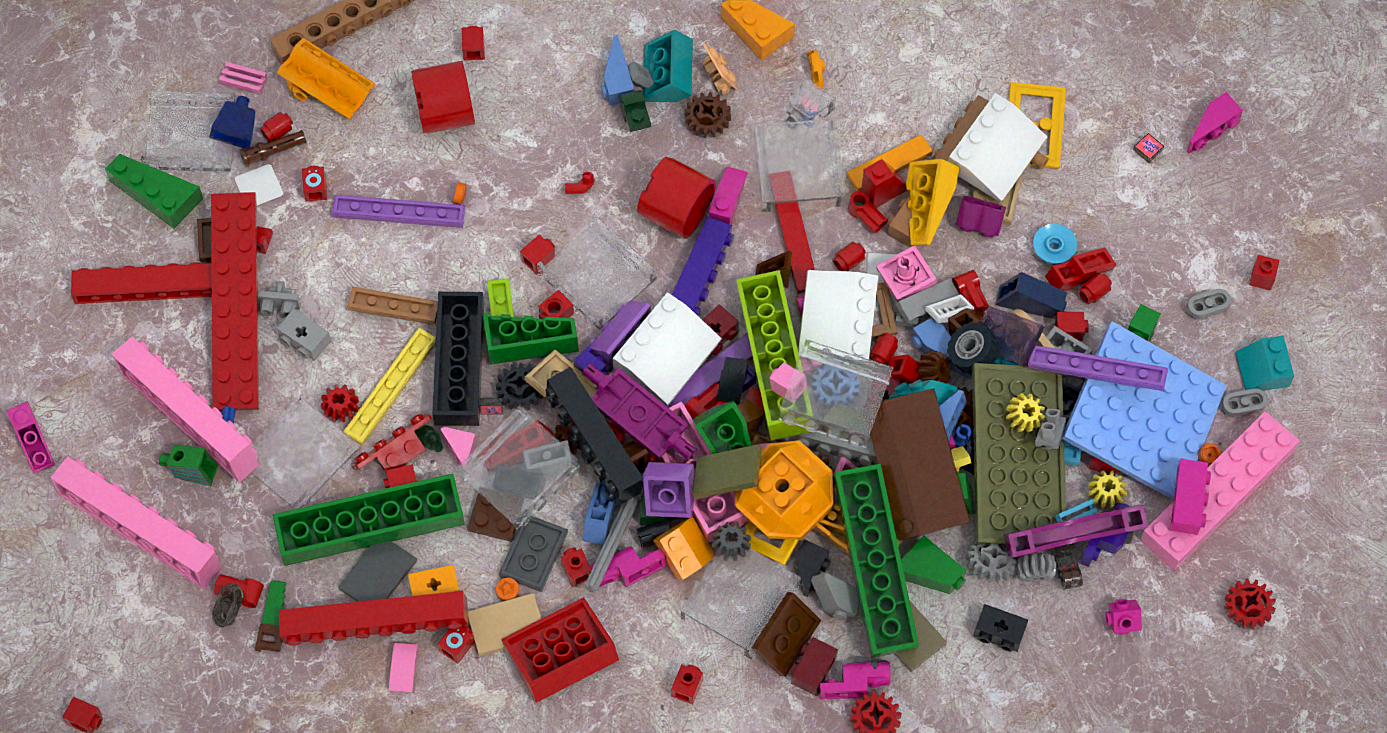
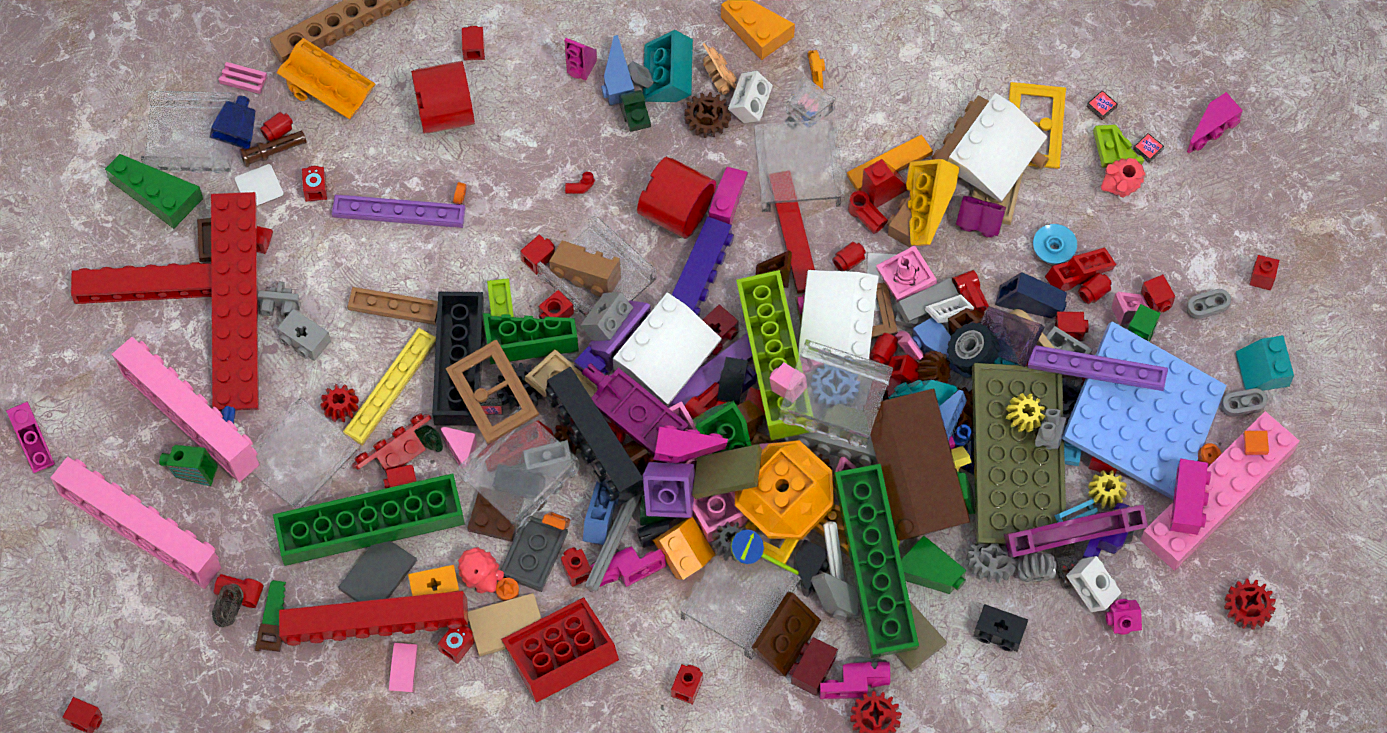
(479, 570): none -> coral animal
(481, 395): none -> medium nougat door
(556, 520): none -> orange tile
(579, 59): none -> dark pink slope
(585, 269): none -> medium nougat wedge
(606, 316): none -> light grey brick
(679, 445): none -> dark pink slope
(748, 548): none -> blue piece
(750, 97): none -> white brick
(833, 550): none -> white axle
(909, 345): none -> bright pink slope
(1093, 584): none -> white brick
(1102, 105): none -> tile
(1113, 145): none -> lime wing
(1123, 177): none -> coral animal
(1126, 305): none -> bright pink slope
(1158, 294): none -> red brick
(1256, 442): none -> orange tile

